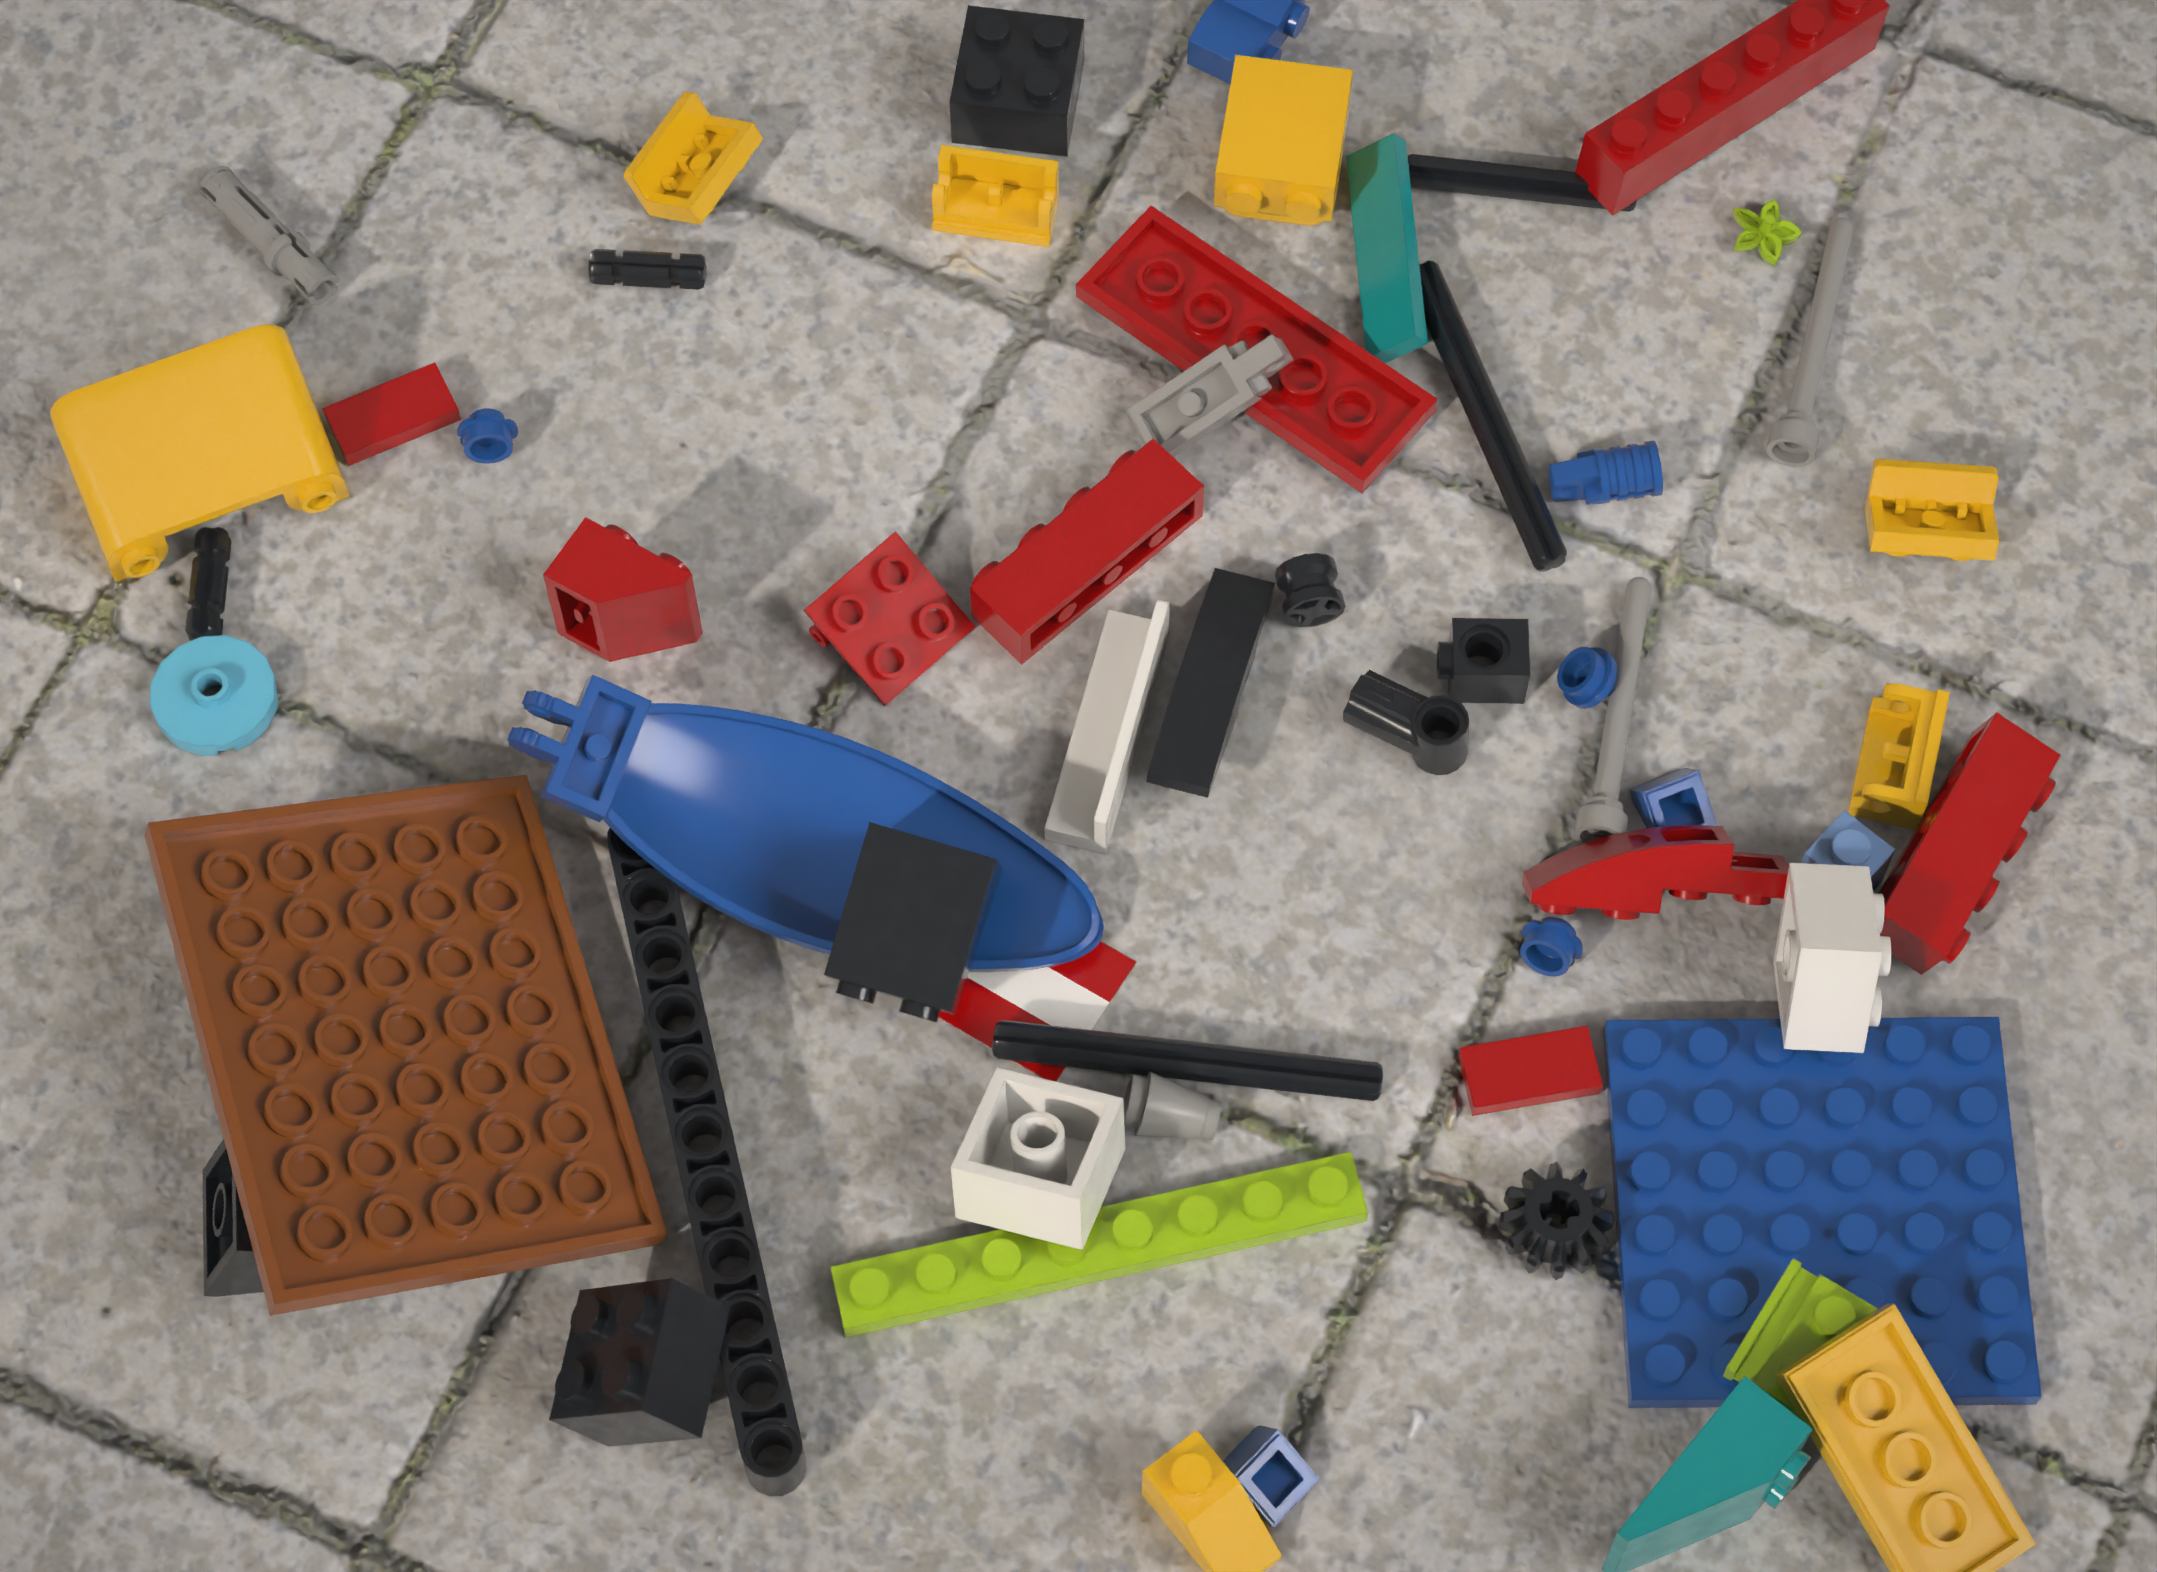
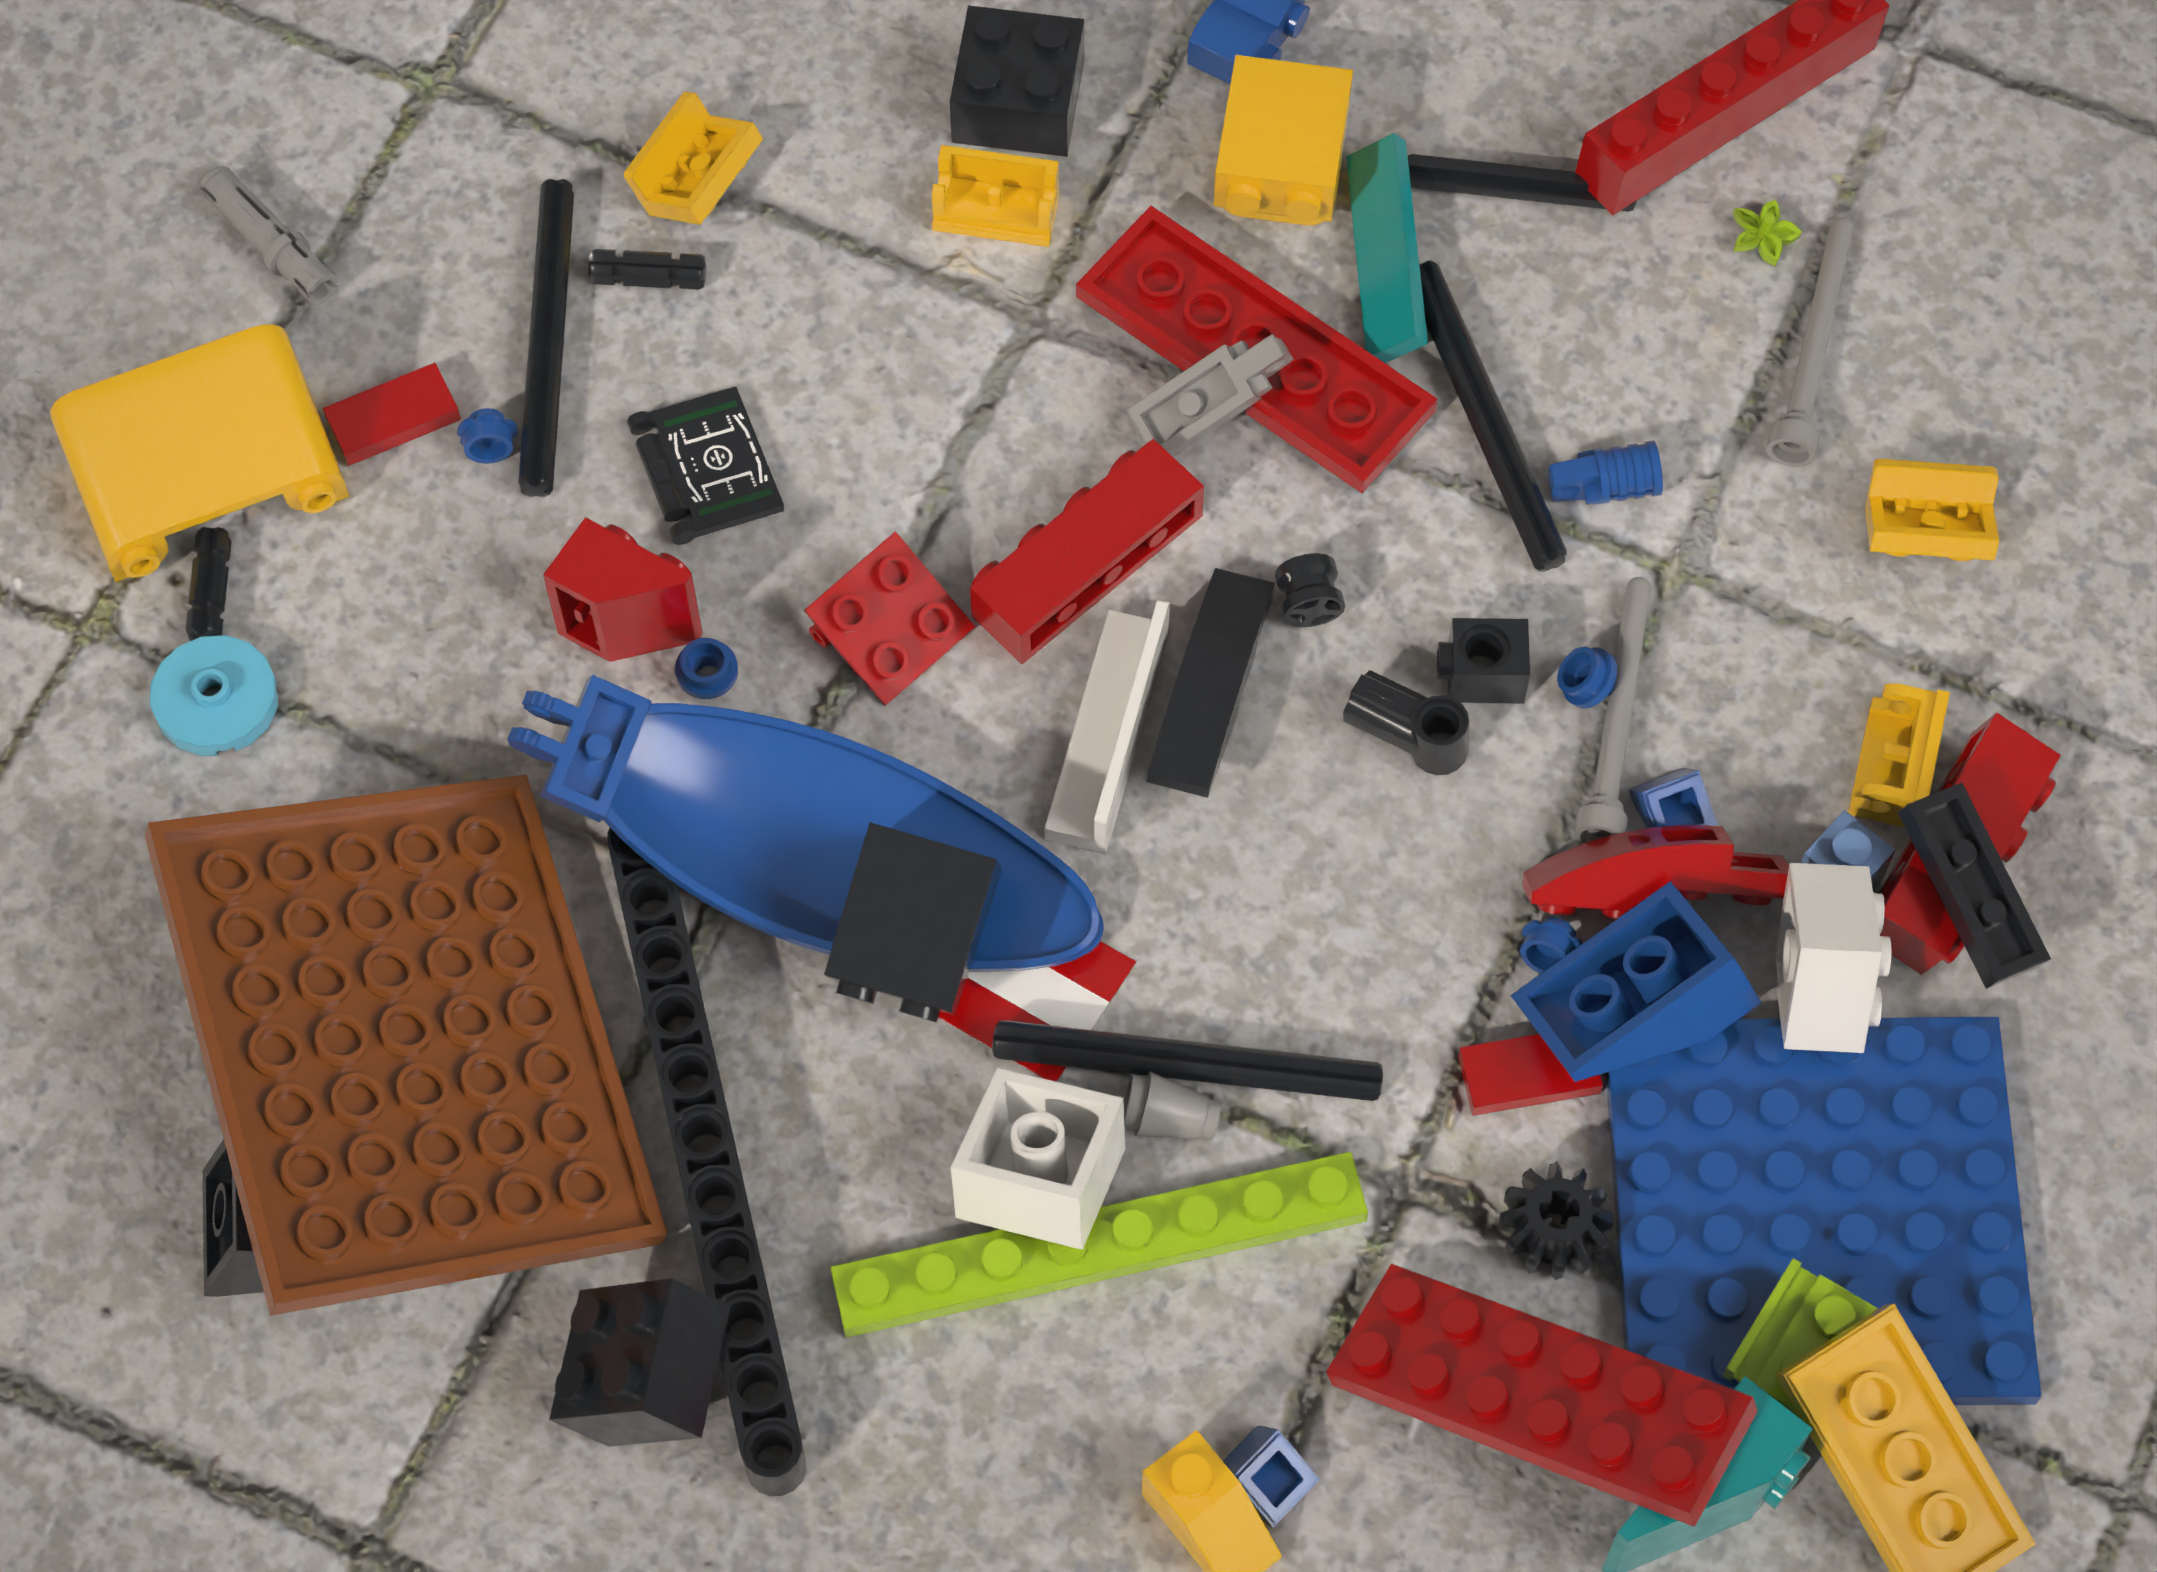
(546, 338): none -> black axle
(704, 653): none -> blue plate
(705, 464): none -> black piece
(1544, 1393): none -> red plate
(1637, 989): none -> blue slope
(1974, 885): none -> black plate

